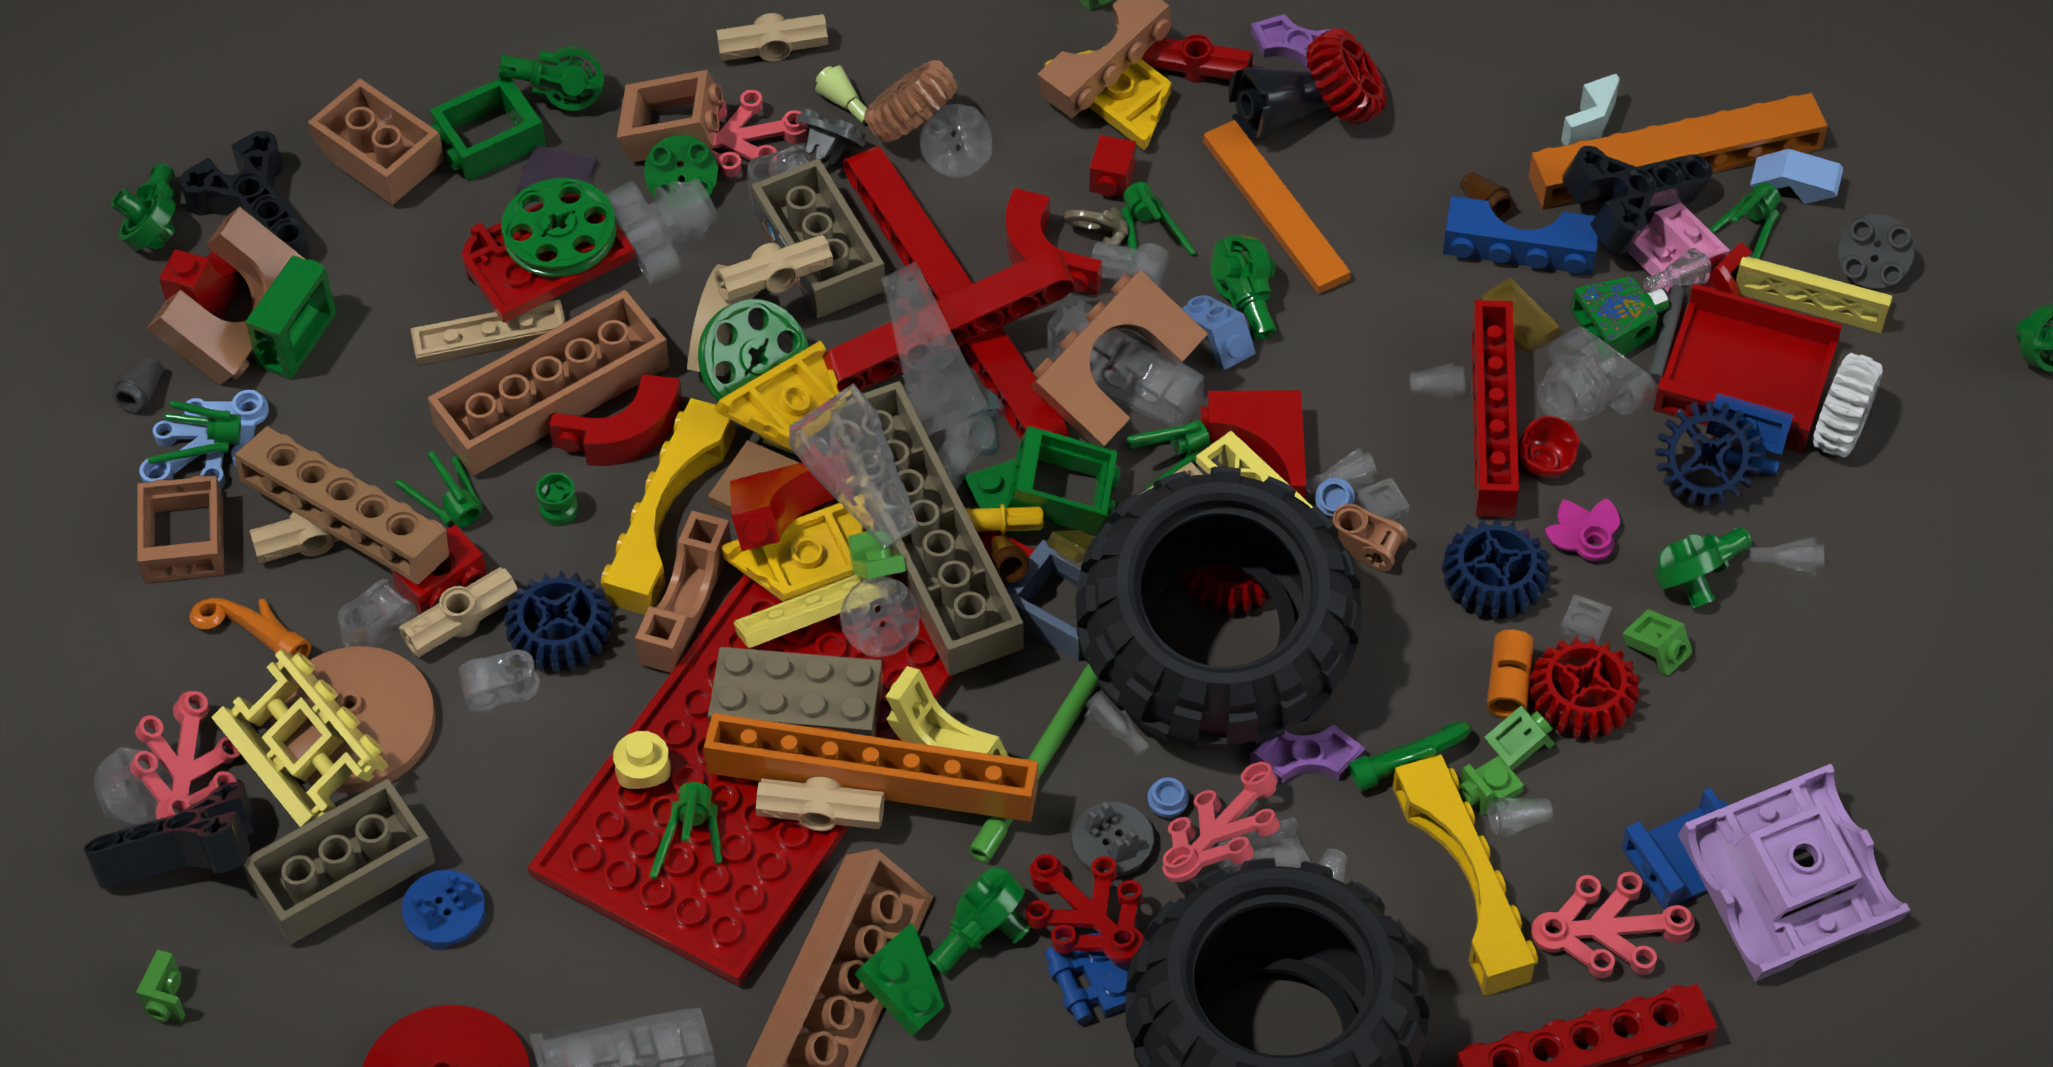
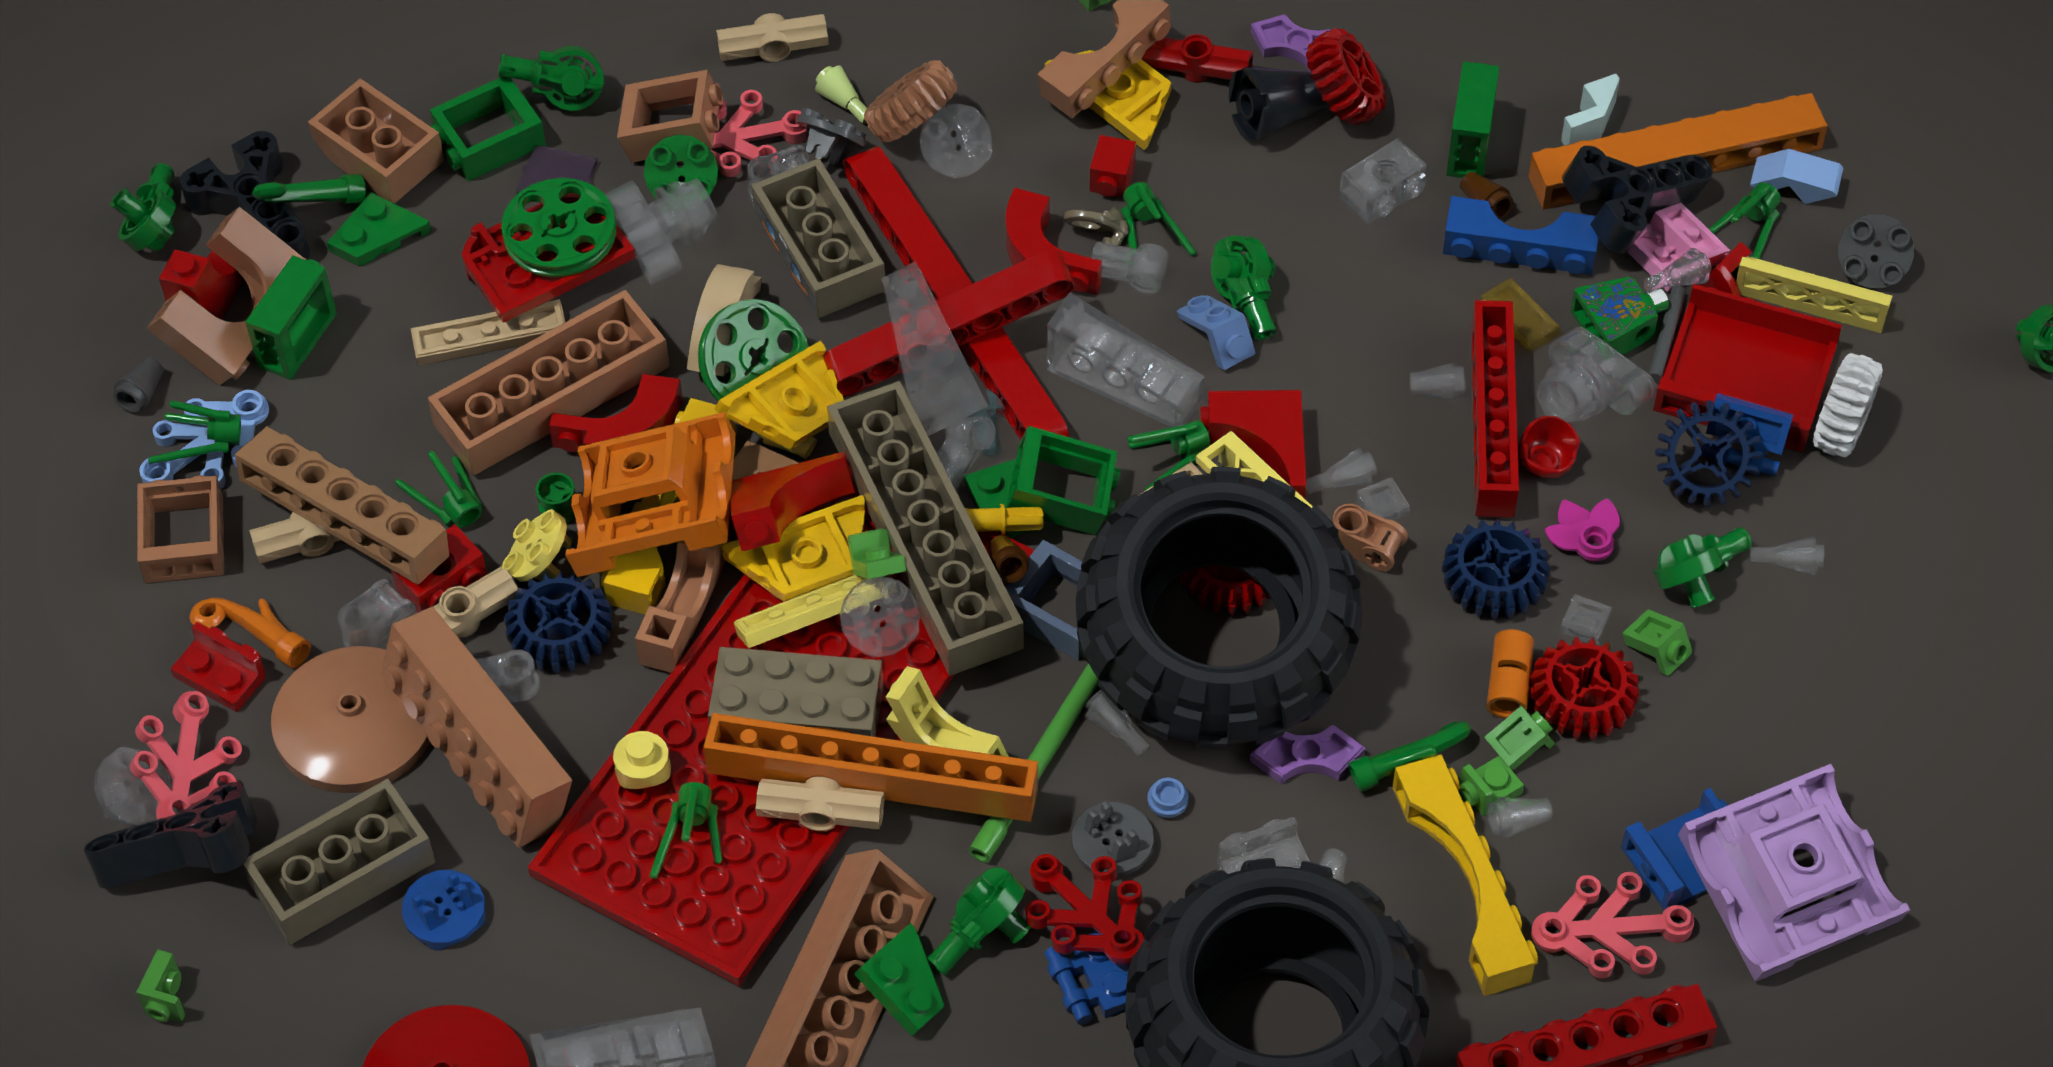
(219, 667): none -> red bracket
(275, 761): light yellow fence -> none
(347, 189): none -> green plant
(375, 229): none -> green wing
(475, 727): none -> nougat brick
(537, 546): none -> light yellow plate
(681, 457): none -> orange piece
(773, 268): tan piece -> none
(851, 459): clear wedge -> none
(1068, 379): nougat arch -> none
(1070, 543): clear yellow tile -> none
(1185, 860): coral plant -> none
(1276, 207): orange tile -> none
(1332, 494): medium blue plate -> none
(1383, 181): none -> clear brick
(1472, 119): none -> green window

